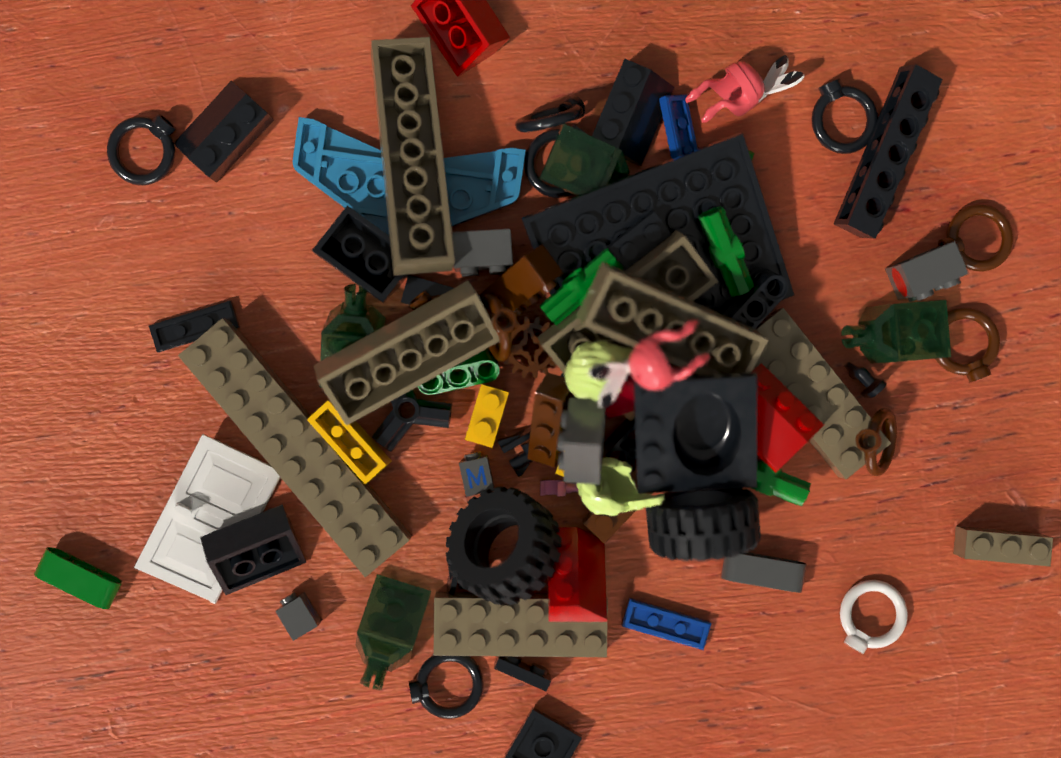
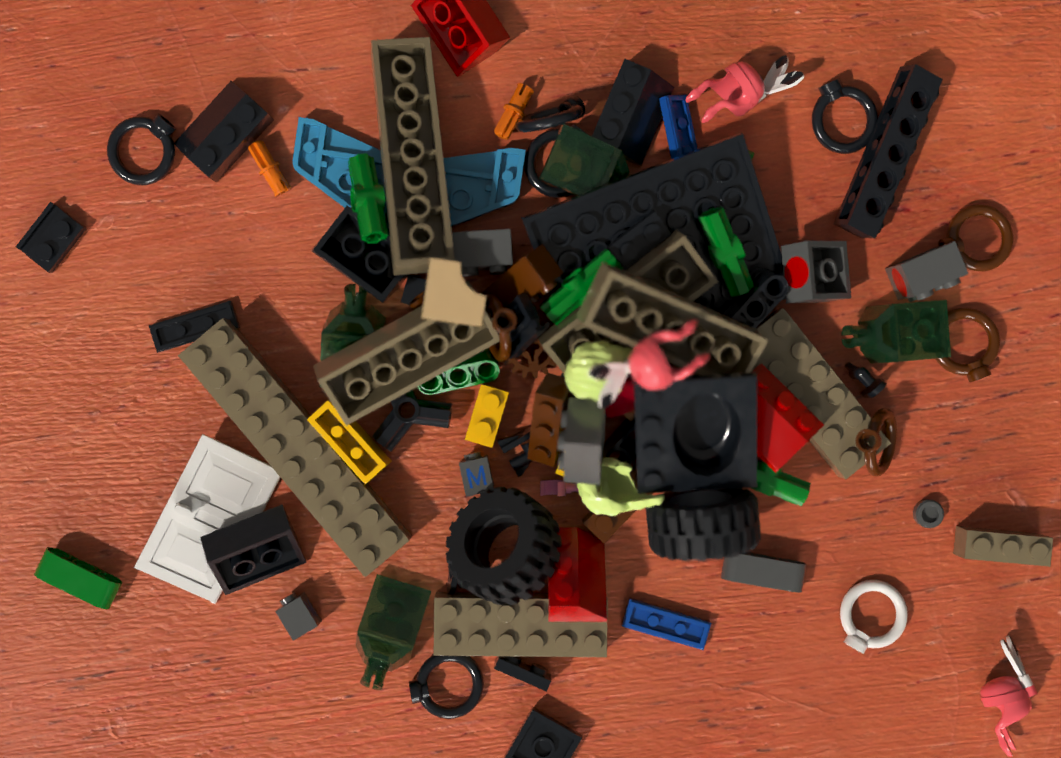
(51, 237): none -> black plate
(269, 168): none -> orange axle
(367, 198): none -> green piece
(449, 297): none -> tan tile
(513, 111): none -> orange axle
(527, 325): none -> black plate
(816, 271): none -> dark grey brick
(928, 513): none -> dark grey tile
(1009, 695): none -> coral hair

